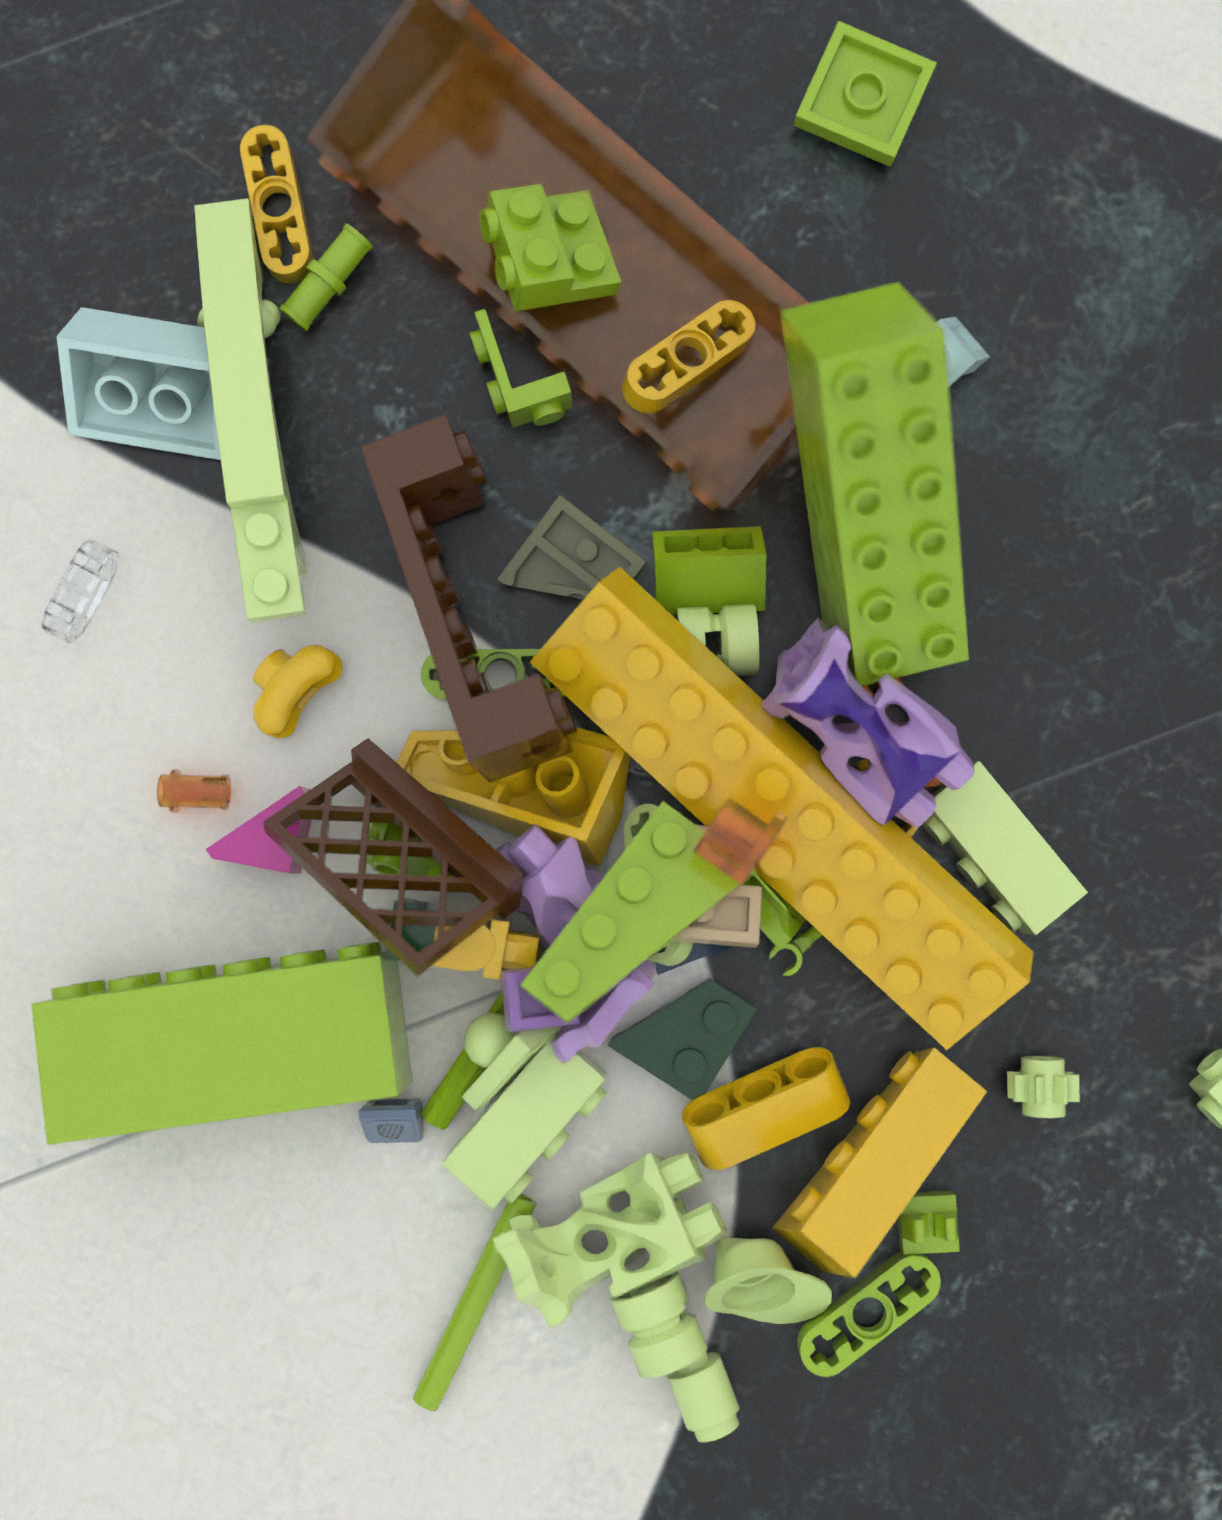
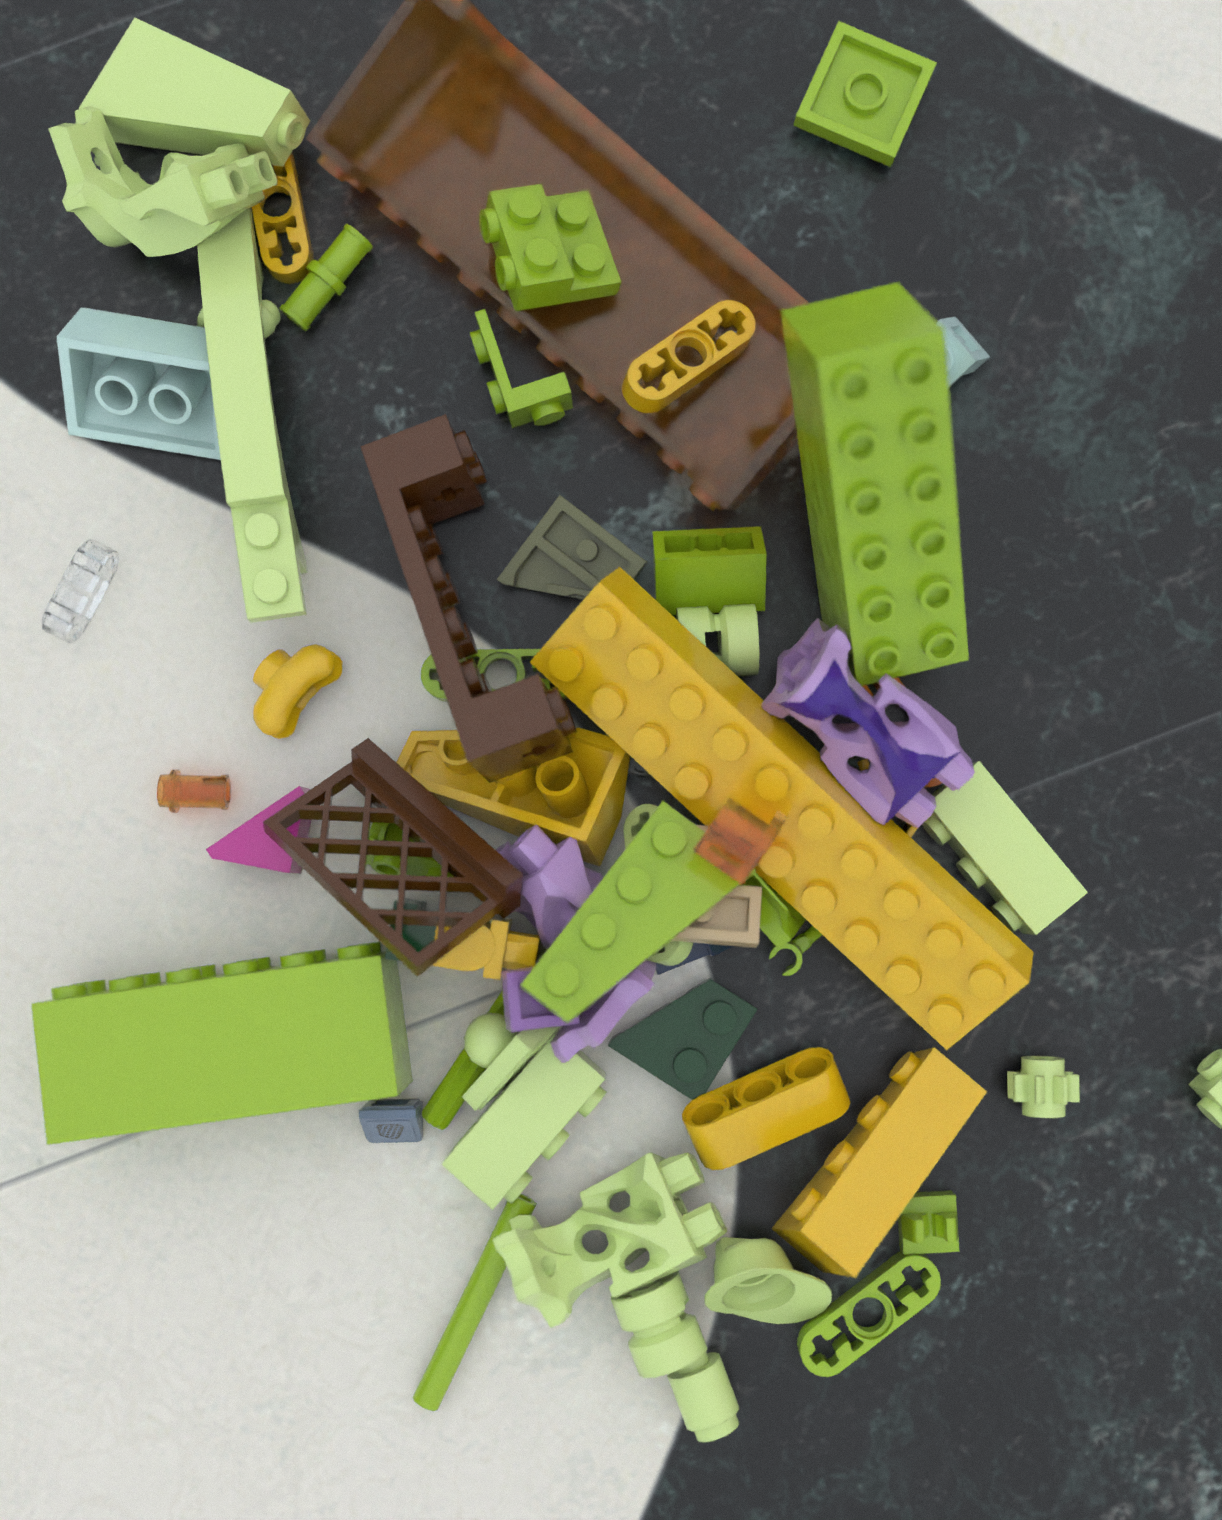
(176, 213): none -> yellowish green hips
(191, 101): none -> yellowish green slope

